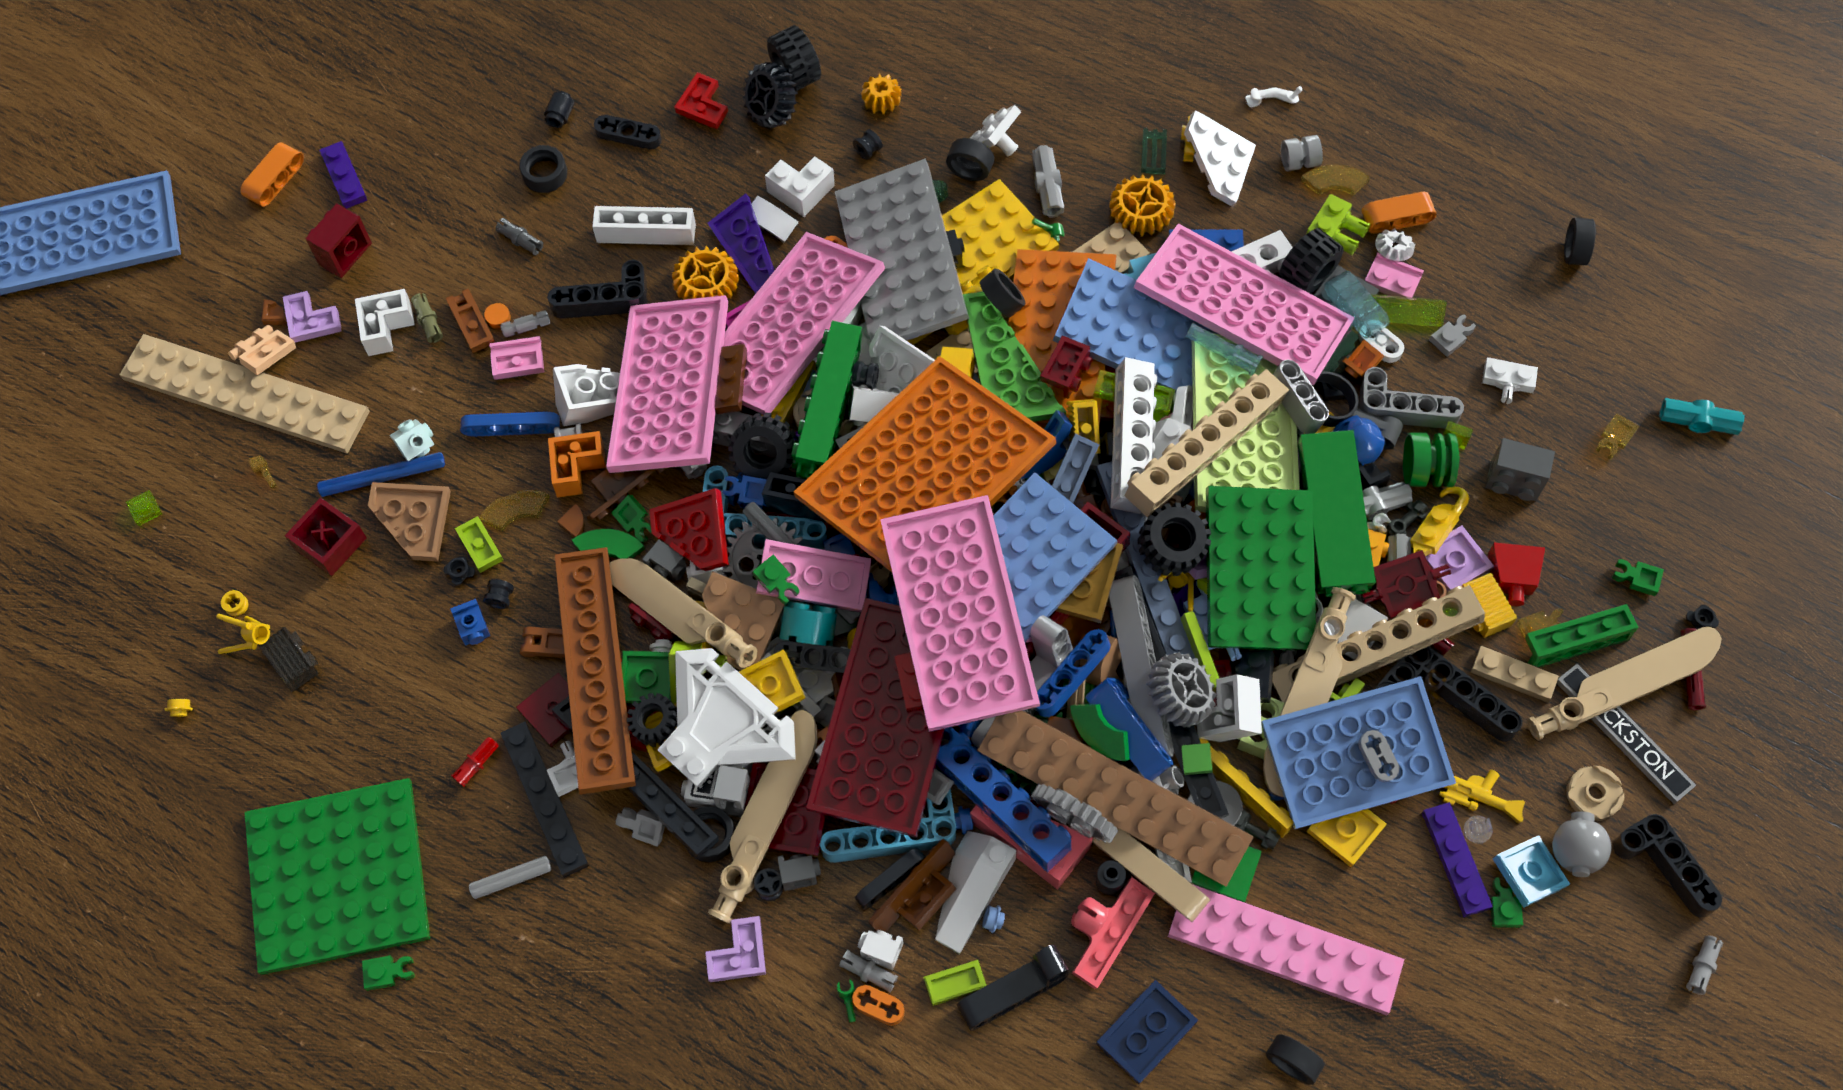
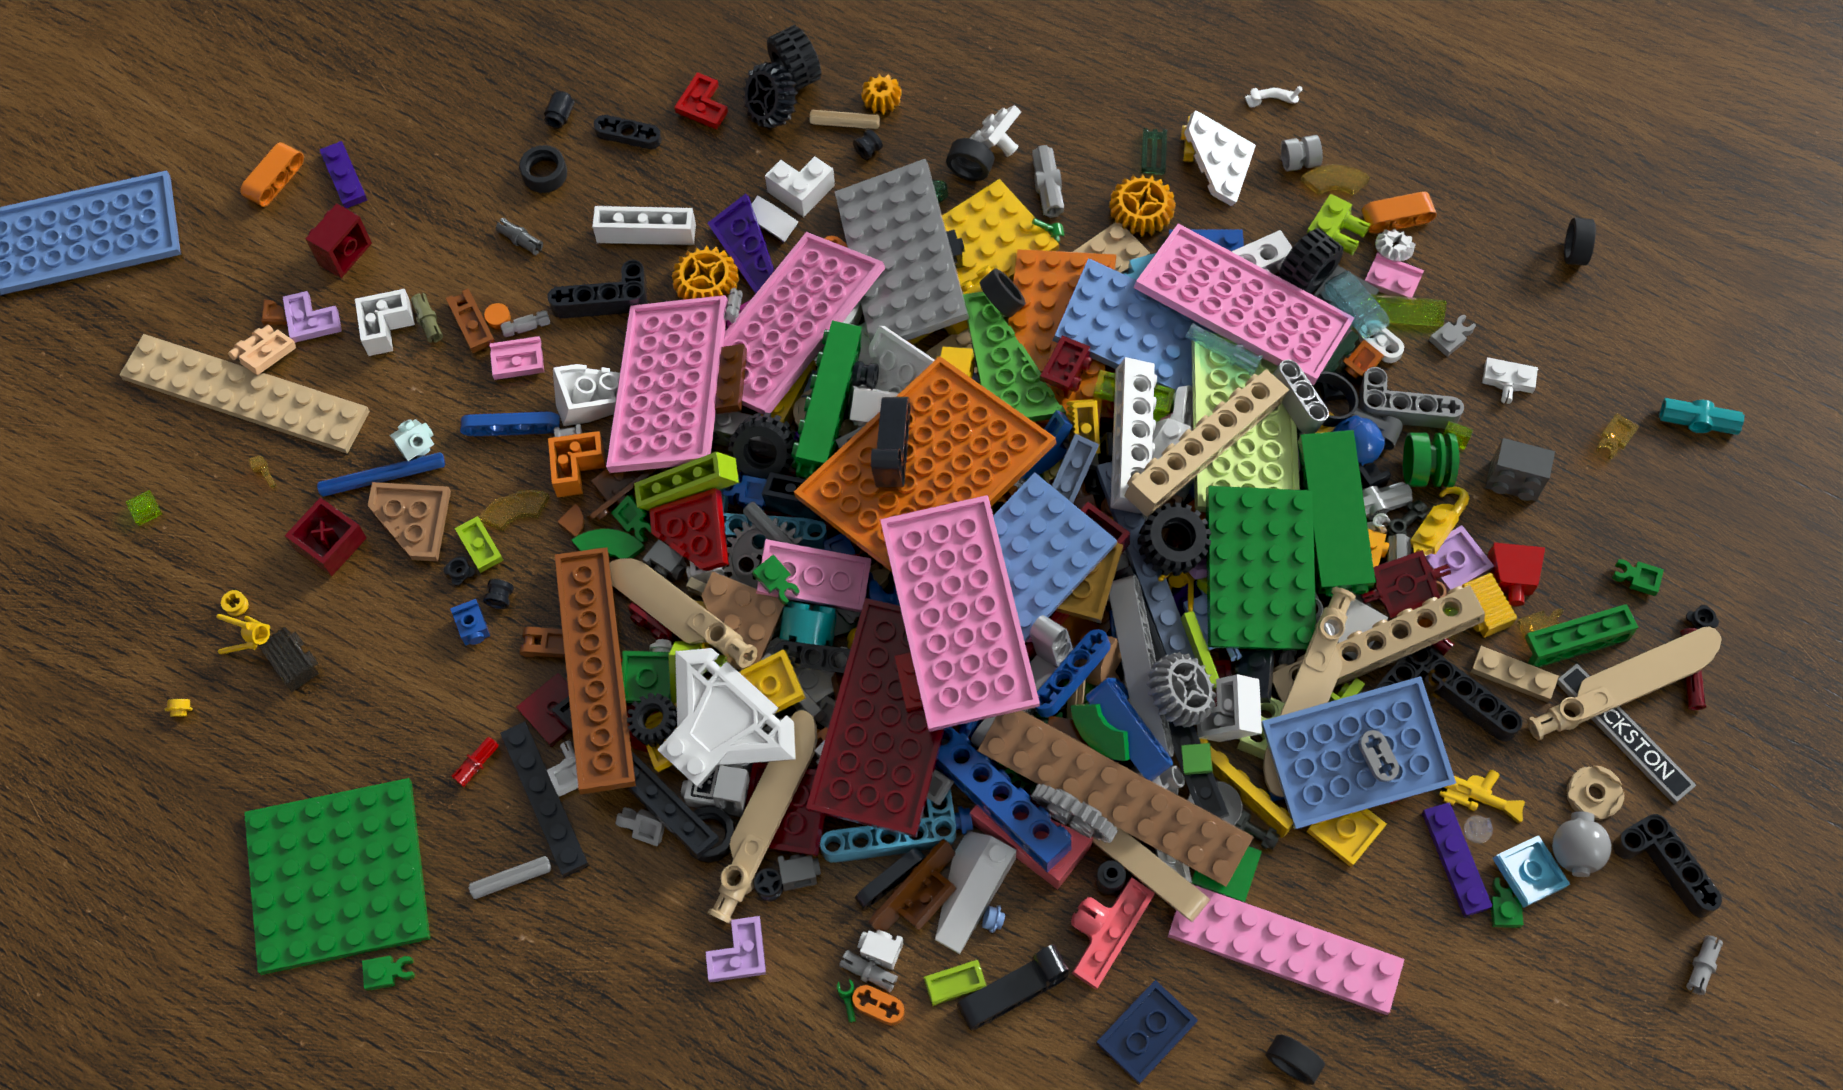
(688, 479): none -> lime brick
(734, 304): none -> light grey axle
(844, 119): none -> tan axle
(890, 457): none -> black beam

